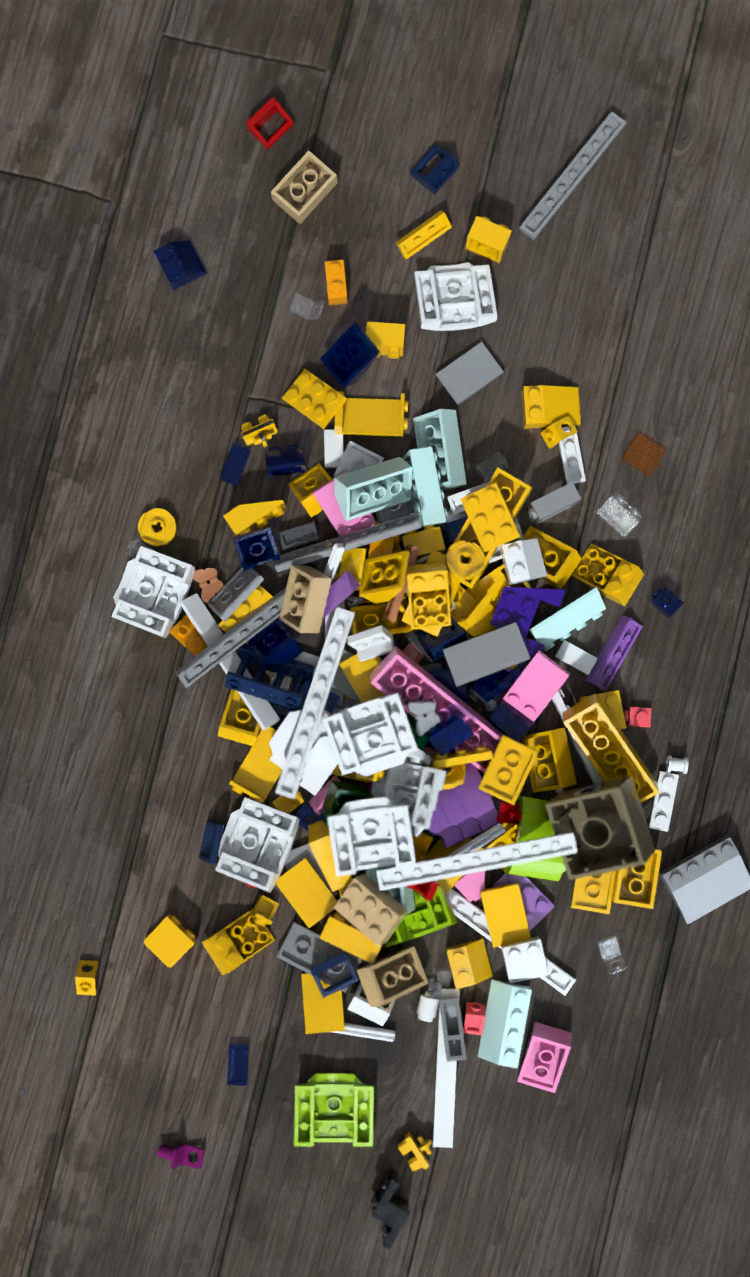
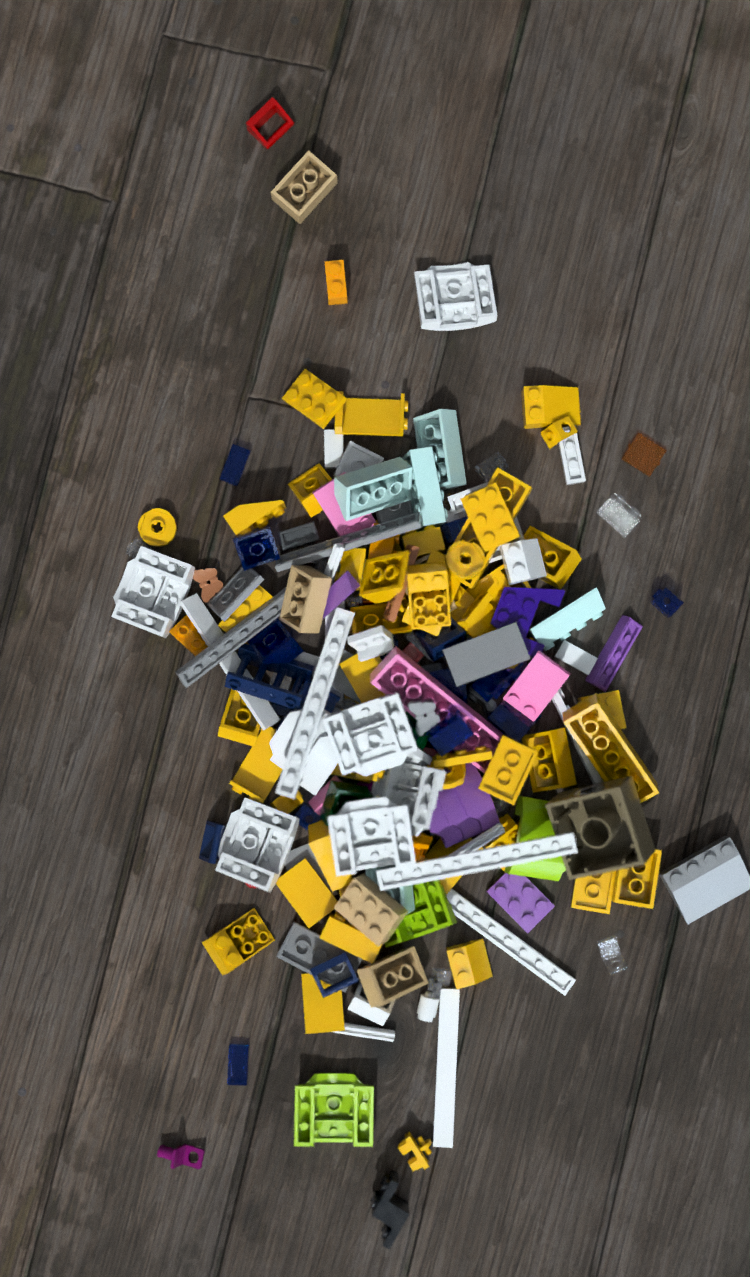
(86, 980): yellow bracket -> none
(170, 940): yellow bracket -> none
(180, 263): clear blue slope -> none
(259, 433): yellow hips -> none
(264, 911): yellow bracket -> none
(285, 461): clear blue slope -> none
(305, 307): clear bracket -> none
(350, 356): clear blue slope -> none
(387, 338): yellow brick -> none
(423, 234): yellow plate -> none
(426, 889): red bracket -> none
(439, 173): dark blue tile -> none
(452, 1030): light grey slope -> none
(469, 373): light grey tile -> none
(471, 885): bright pink slope -> none
(474, 1018): coral bracket -> none
(488, 238): yellow brick -> none
(504, 1023): light aqua slope -> none
(505, 914): yellow tile -> none
(508, 813): red tile -> none
(524, 960): white slope -> none
(545, 1057): bright pink slope -> none
(553, 503): light grey window -> none
(572, 175): light grey plate -> none
(609, 574): yellow slope -> none
(638, 716): coral bracket -> none
(663, 801): white plate -> none
(676, 764): white bush -> none

